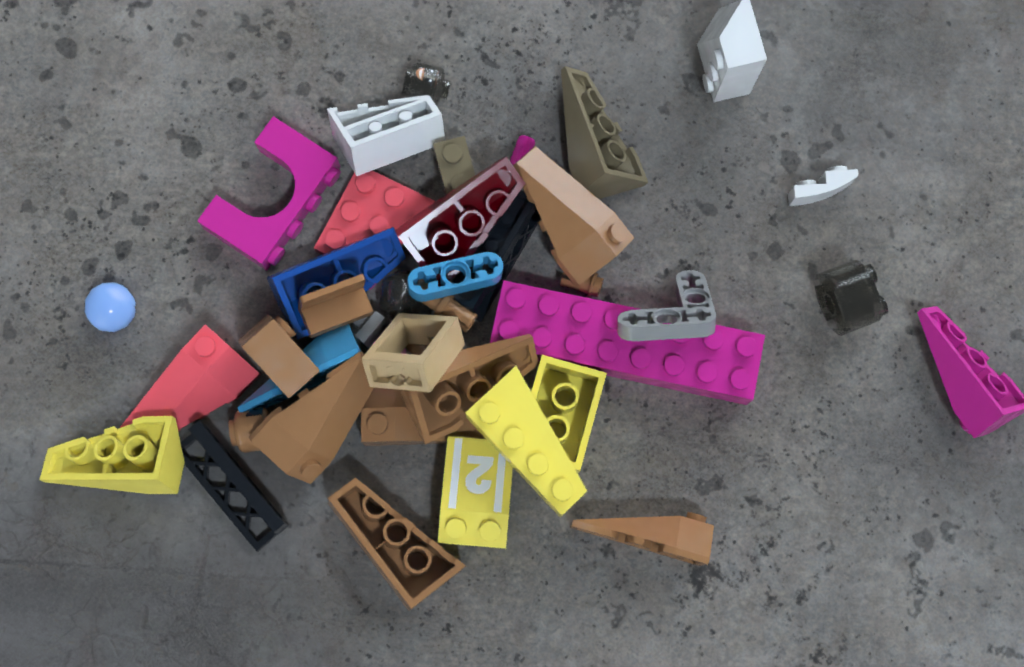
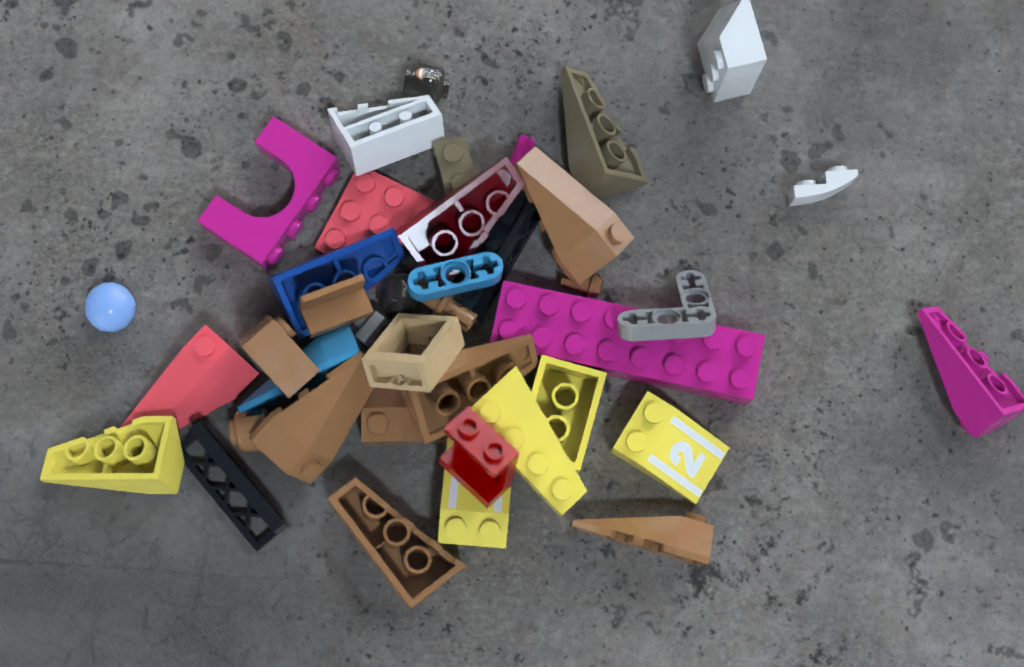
(479, 457): none -> red panel
(670, 447): none -> light yellow slope
(850, 296): clear smoke brick -> none

